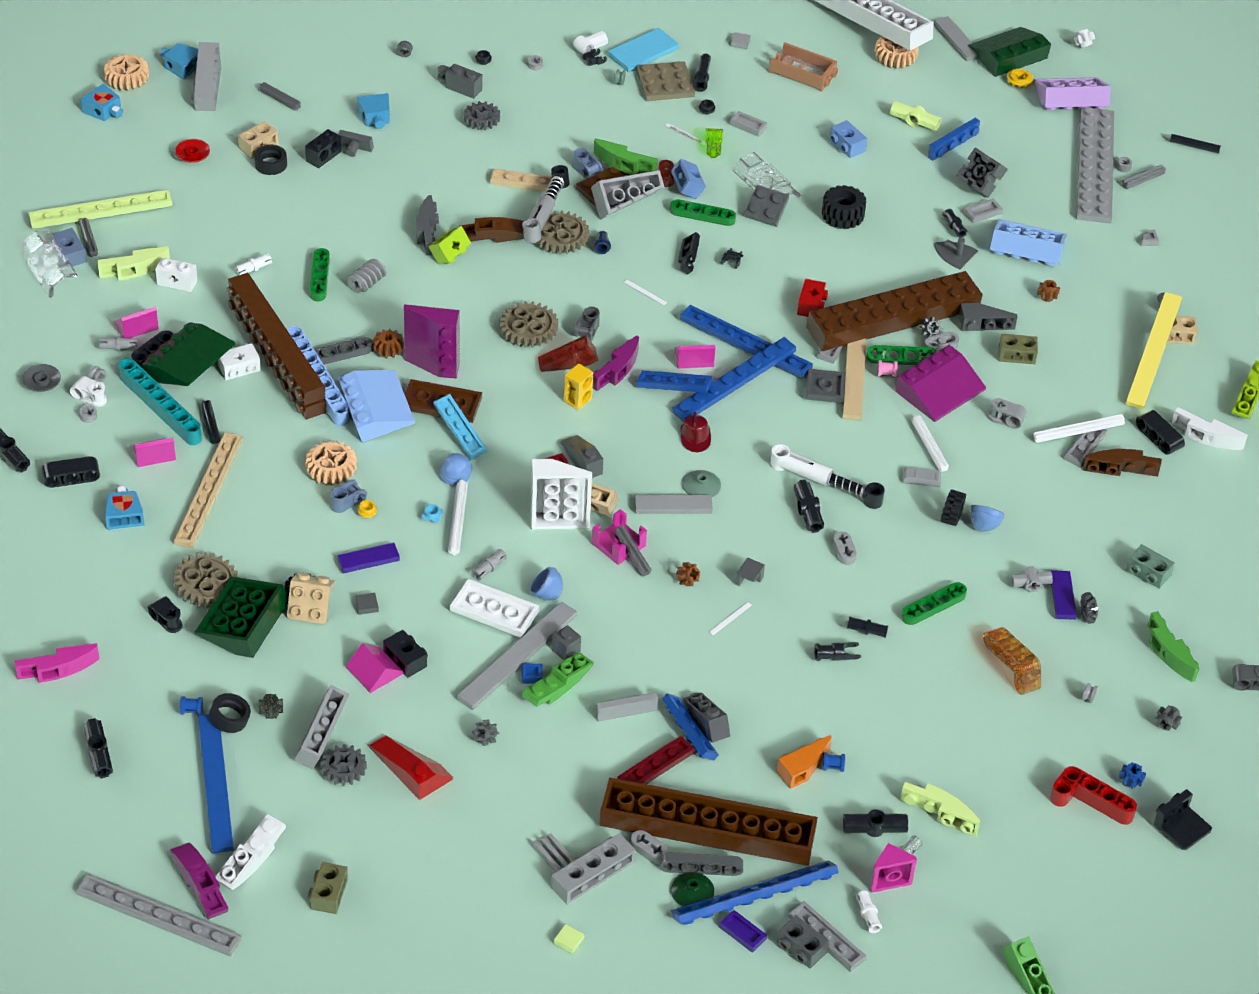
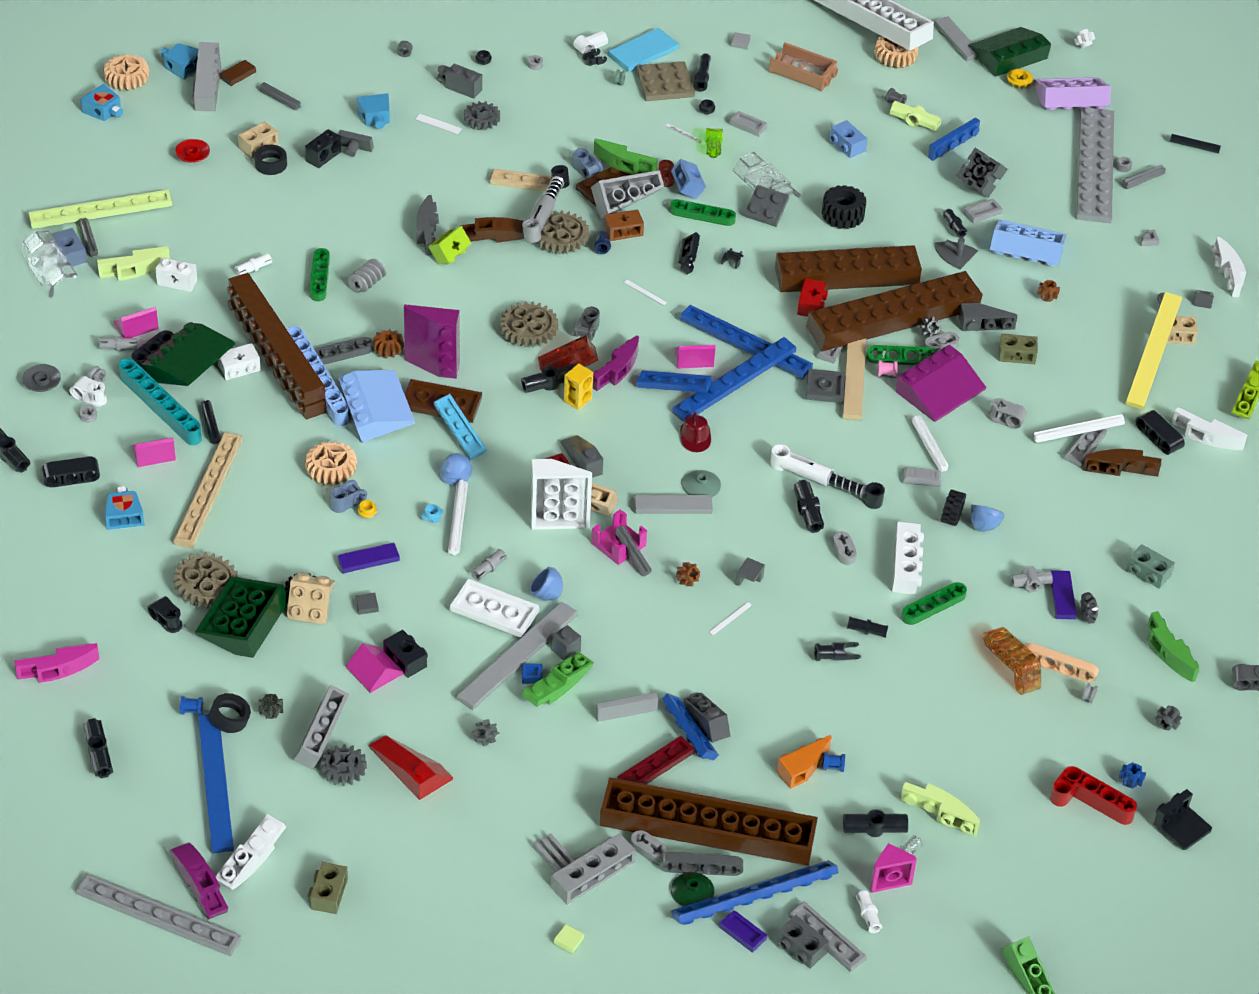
(238, 72): none -> reddish brown tile
(437, 123): none -> white sticker
(547, 379): none -> black piece
(624, 225): none -> dark orange brick
(849, 268): none -> reddish brown brick
(892, 96): none -> dark grey bush
(907, 558): none -> white brick
(1059, 663): none -> light nougat beam
(1203, 299): none -> dark grey slope
(1230, 264): none -> white slope

